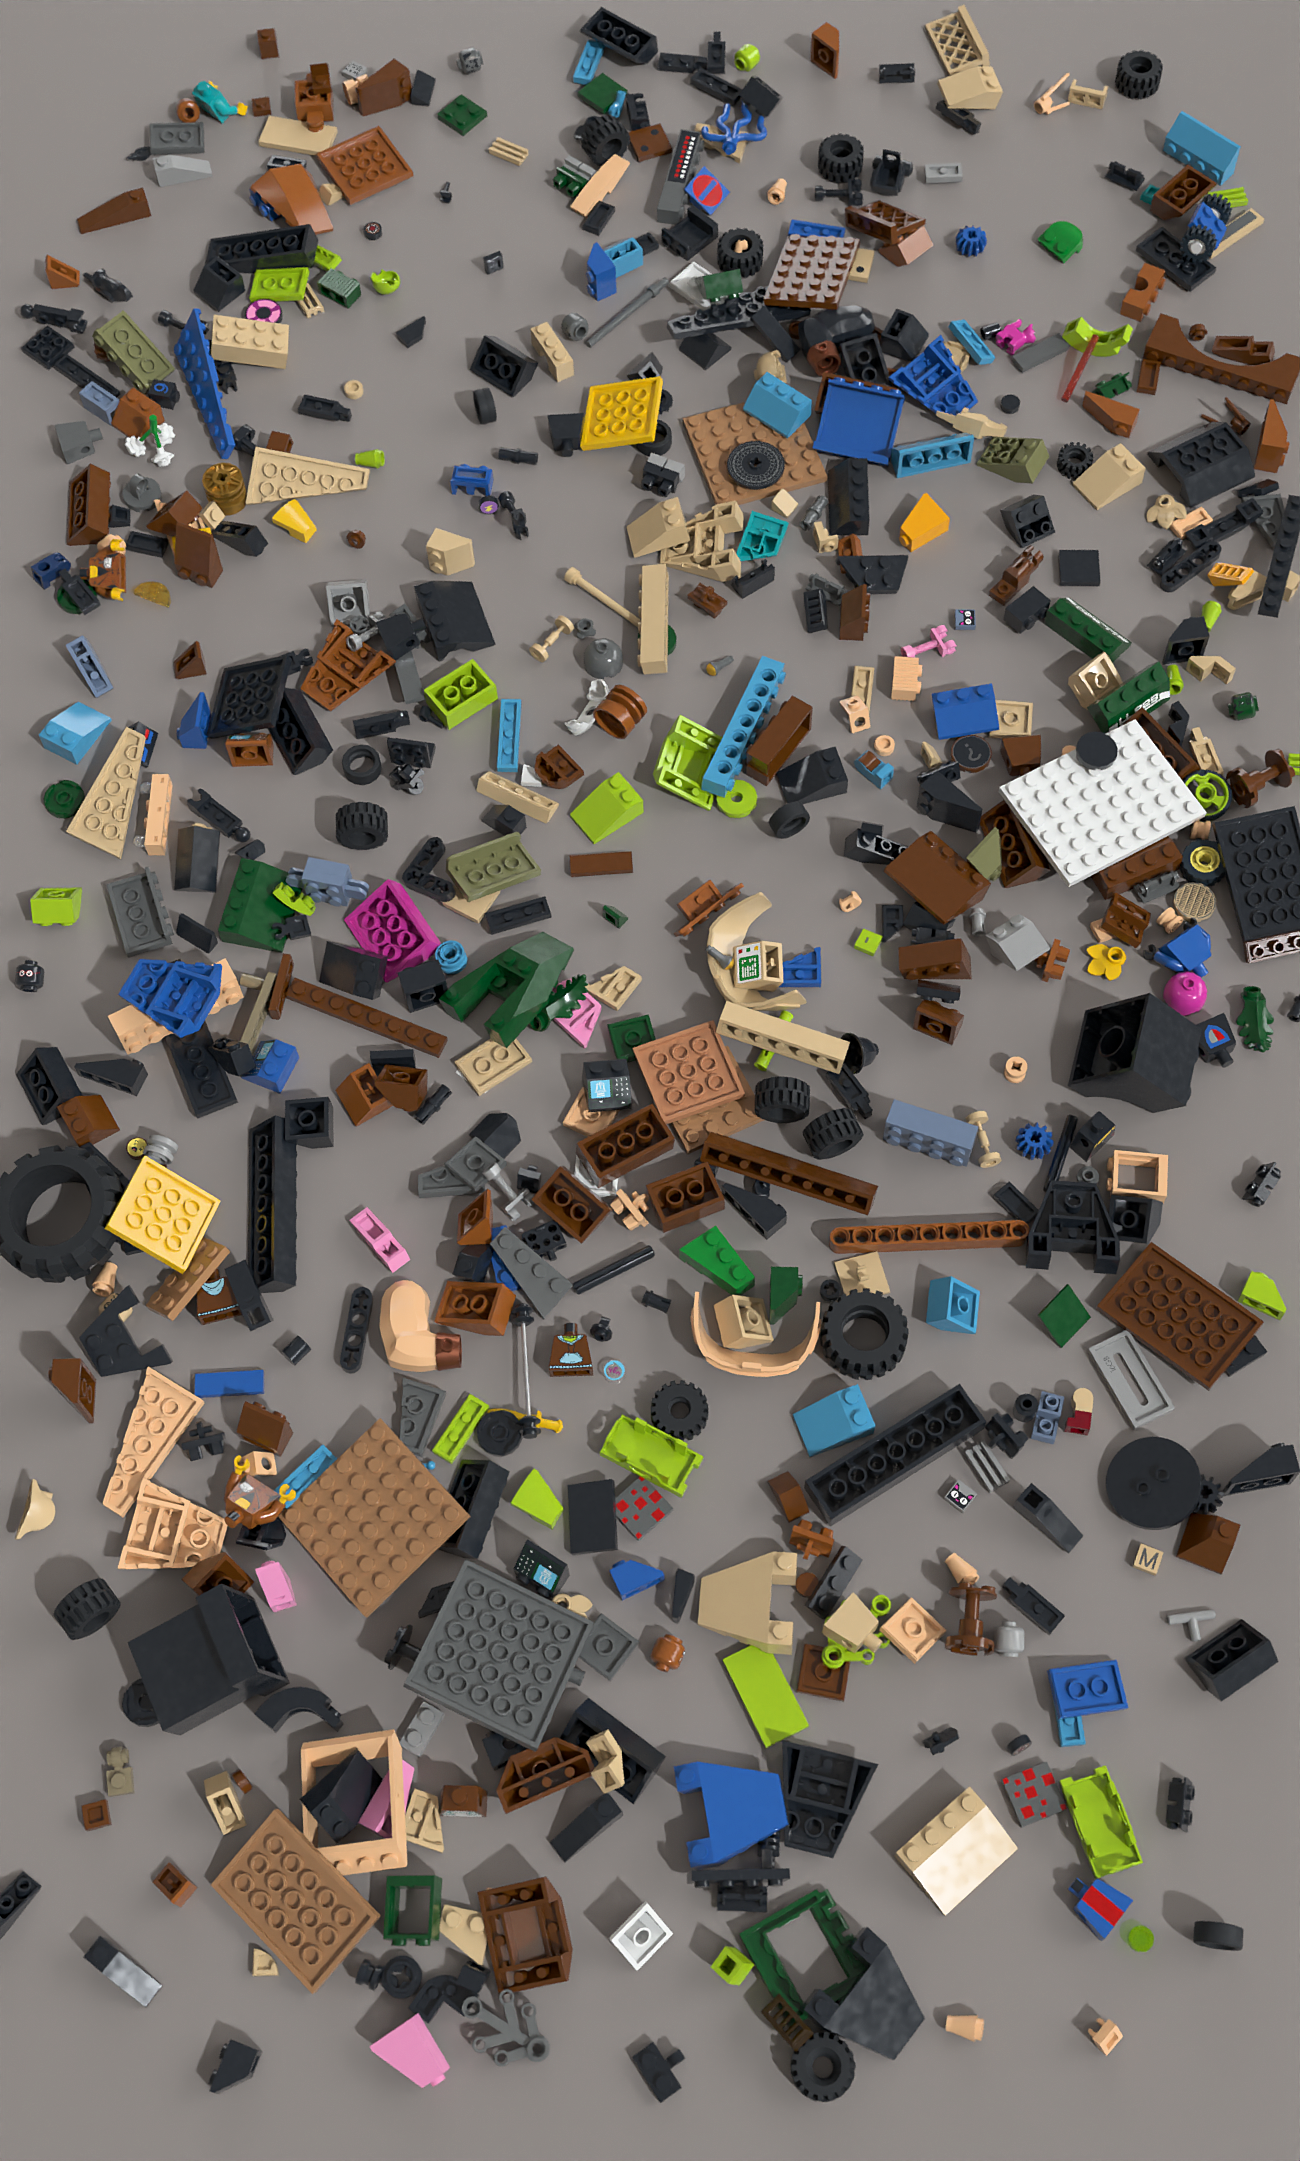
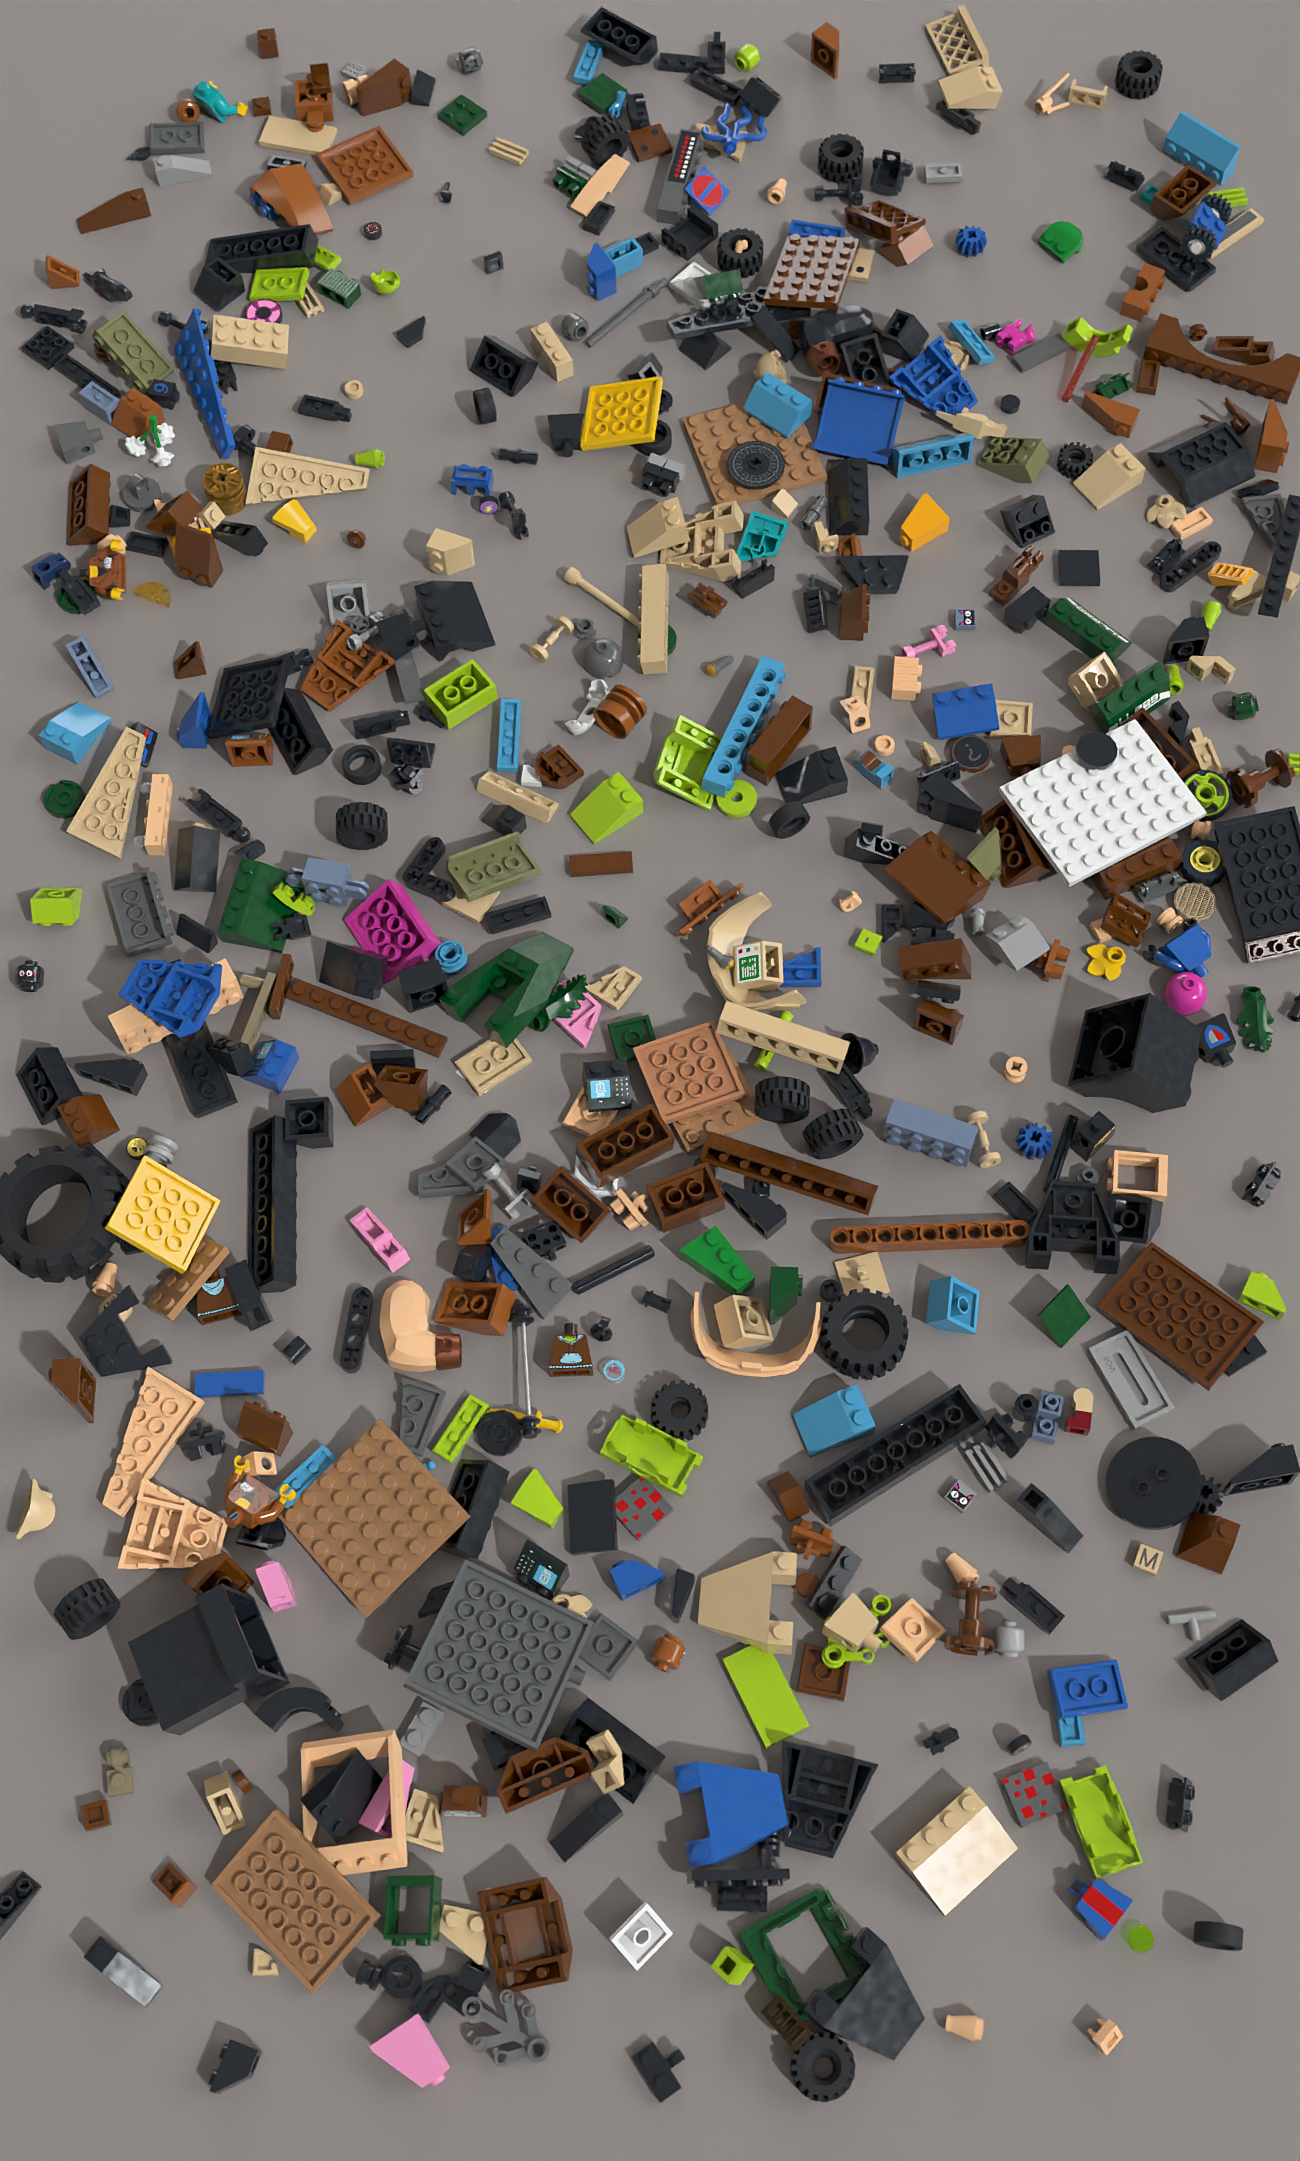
(1226, 526): black slope -> none

